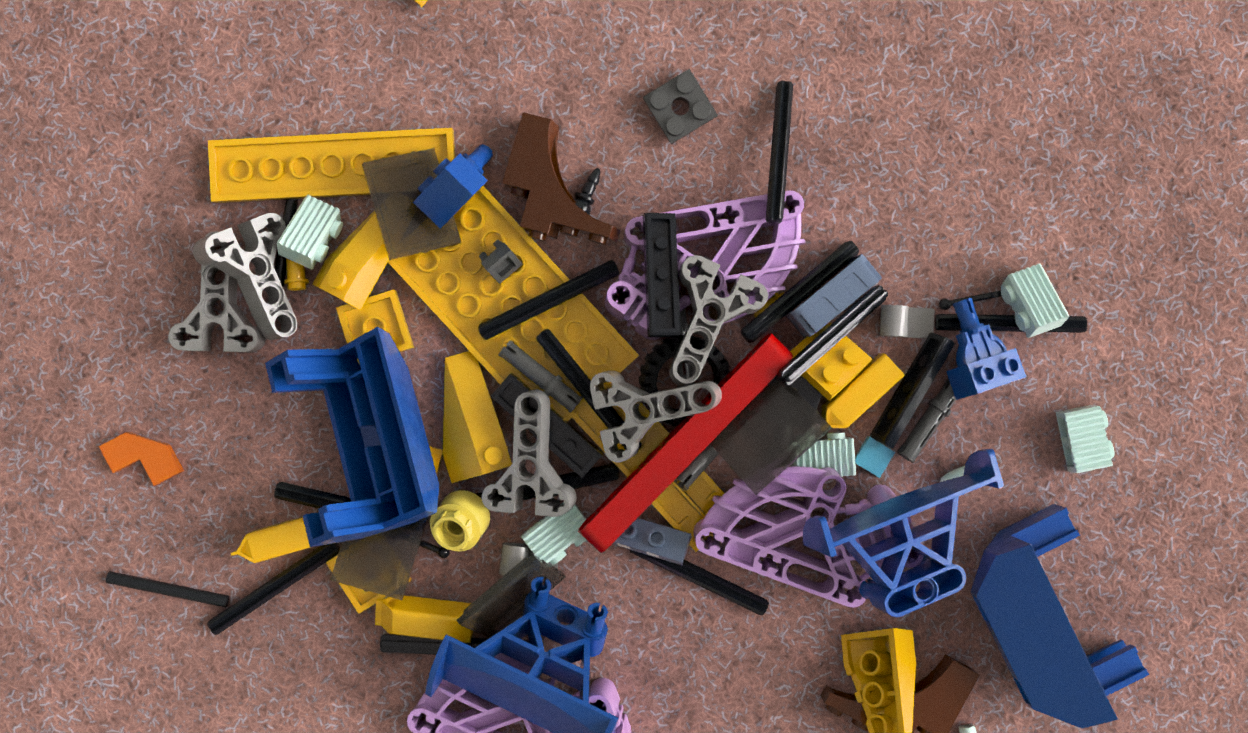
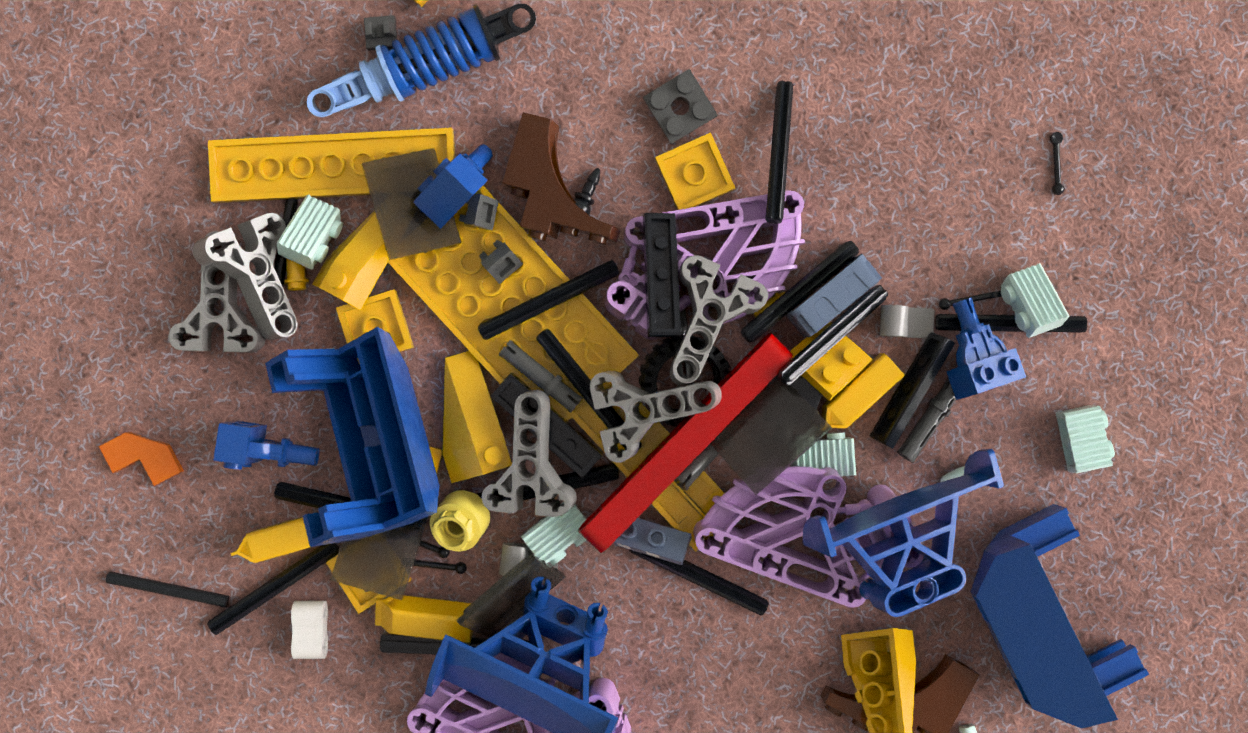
(245, 443): none -> blue brick
(309, 629): none -> white axle
(380, 31): none -> dark grey tile
(424, 61): none -> piece
(460, 567): none -> black hinge
(480, 212): none -> dark grey tile
(695, 172): none -> yellow plate
(873, 456): medium azure tile -> none
(1056, 138): none -> black hinge

